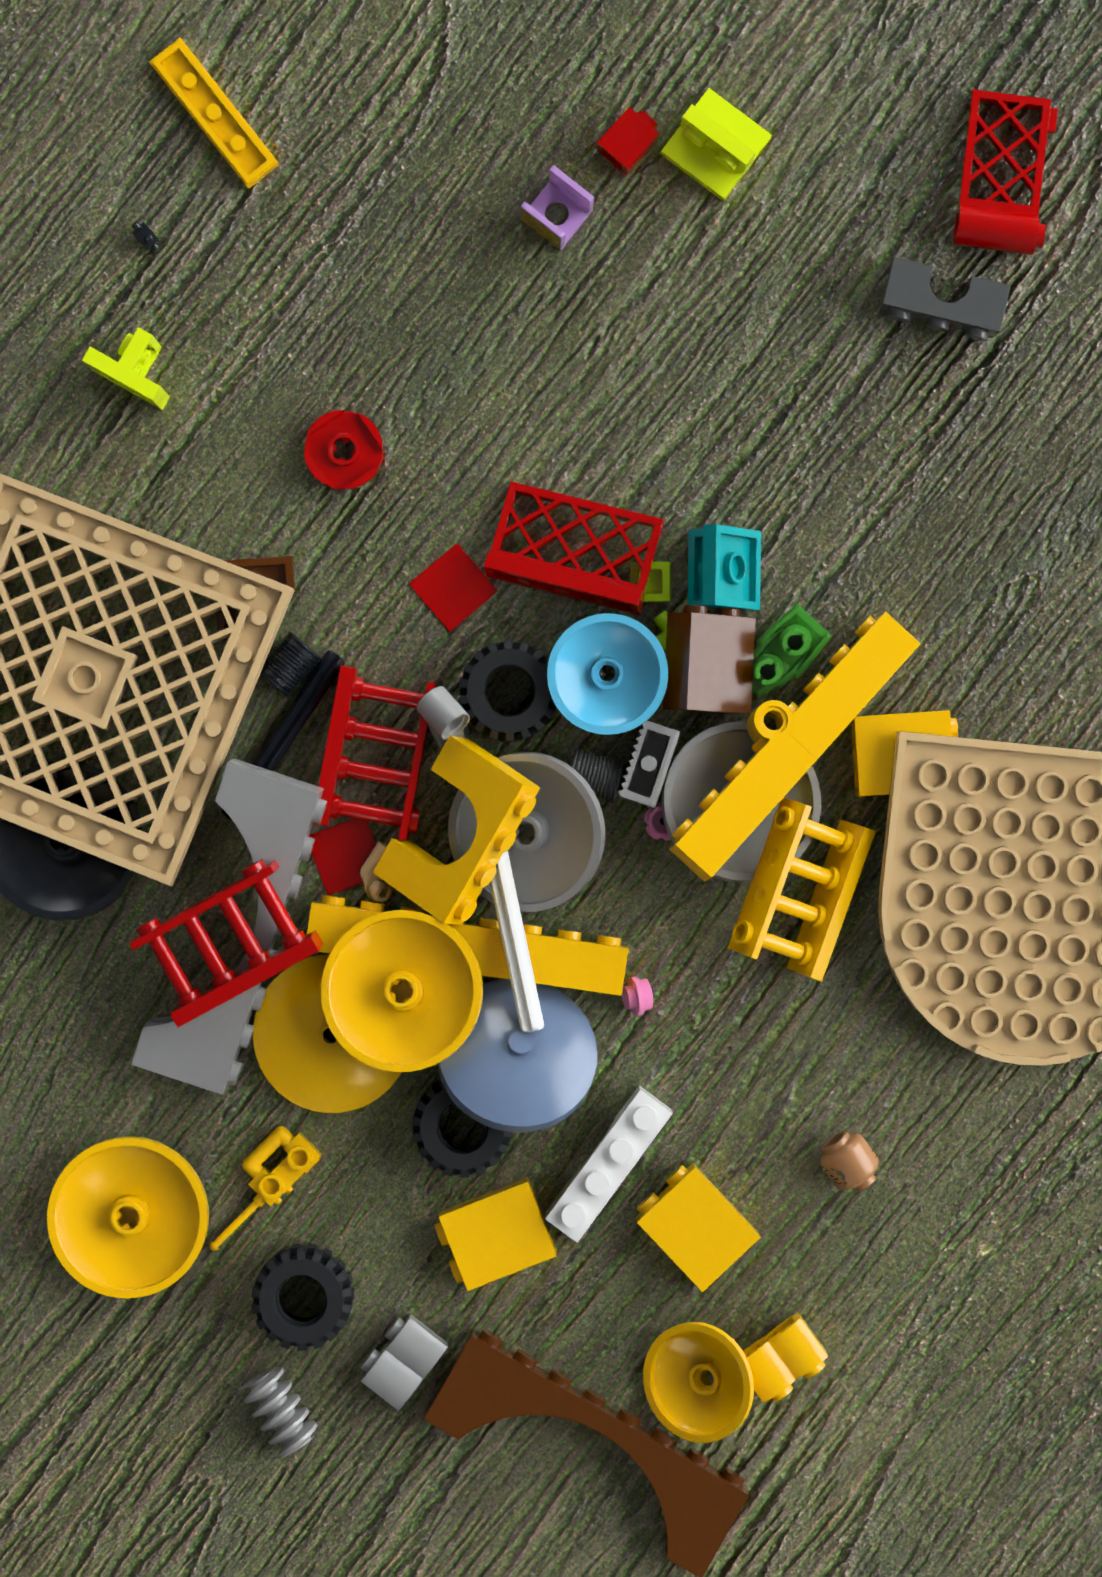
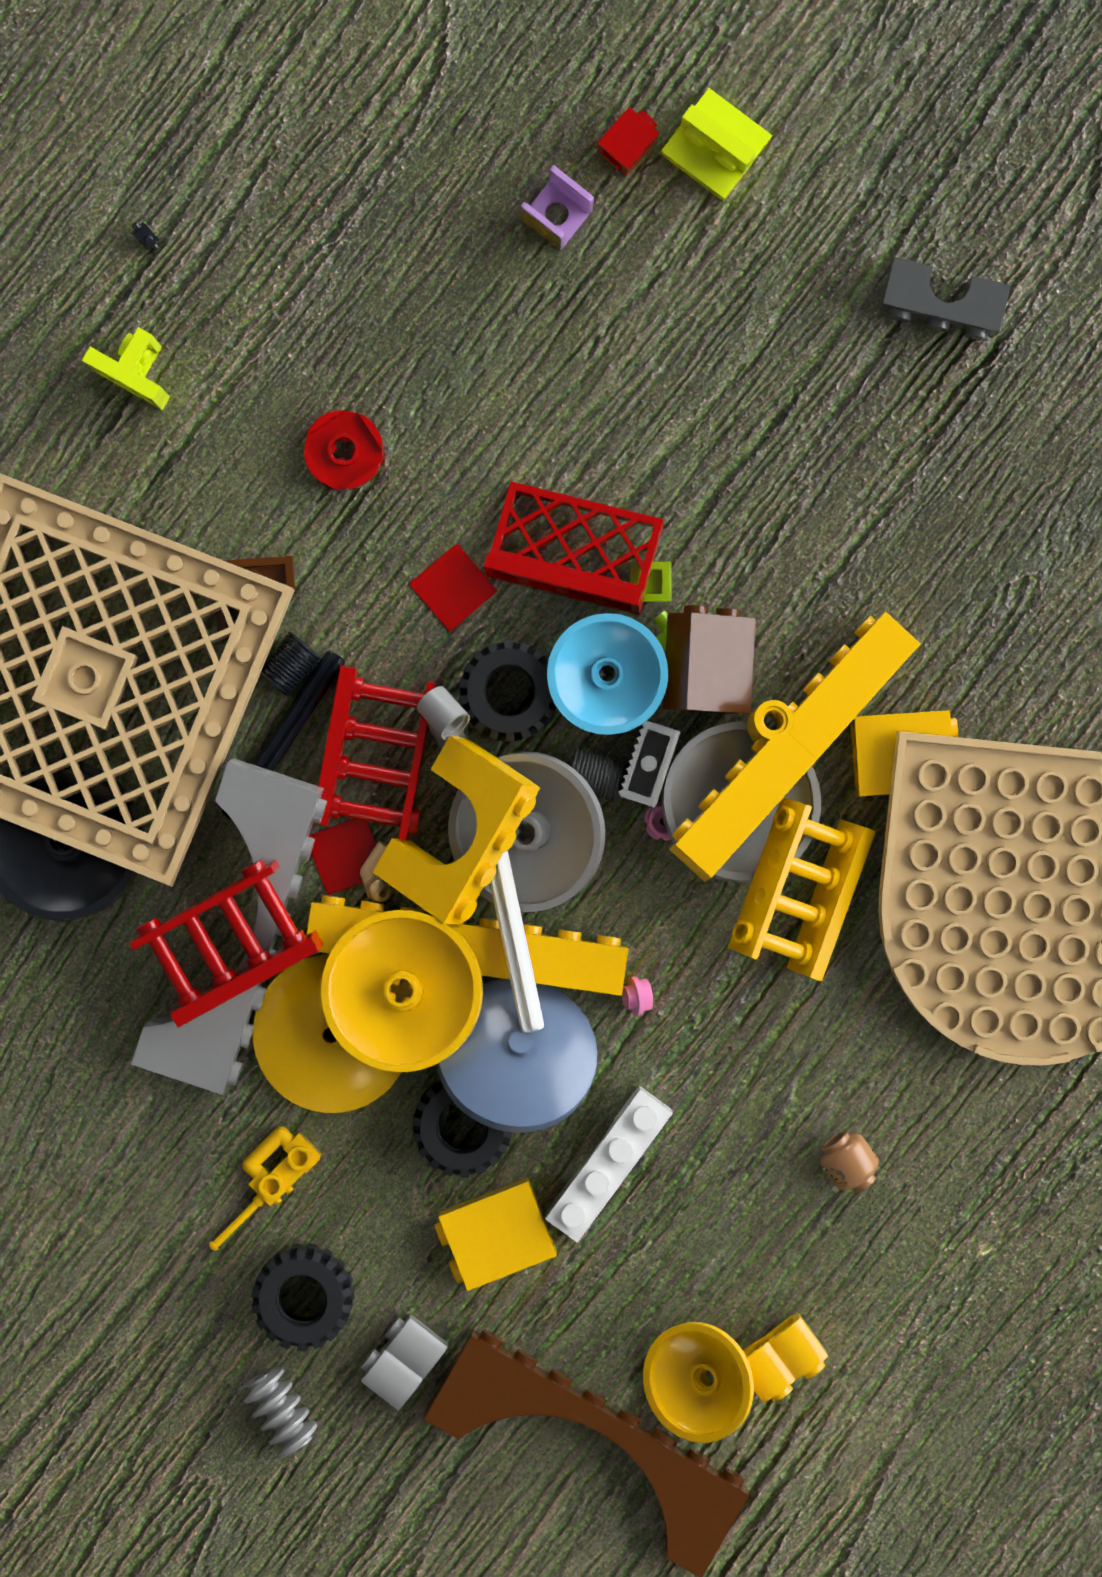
(127, 1217): yellow dish -> none
(214, 113): yellow tile -> none
(696, 1226): yellow brick -> none
(724, 567): teal bracket -> none
(787, 650): bright green connector -> none
(996, 223): red piece -> none

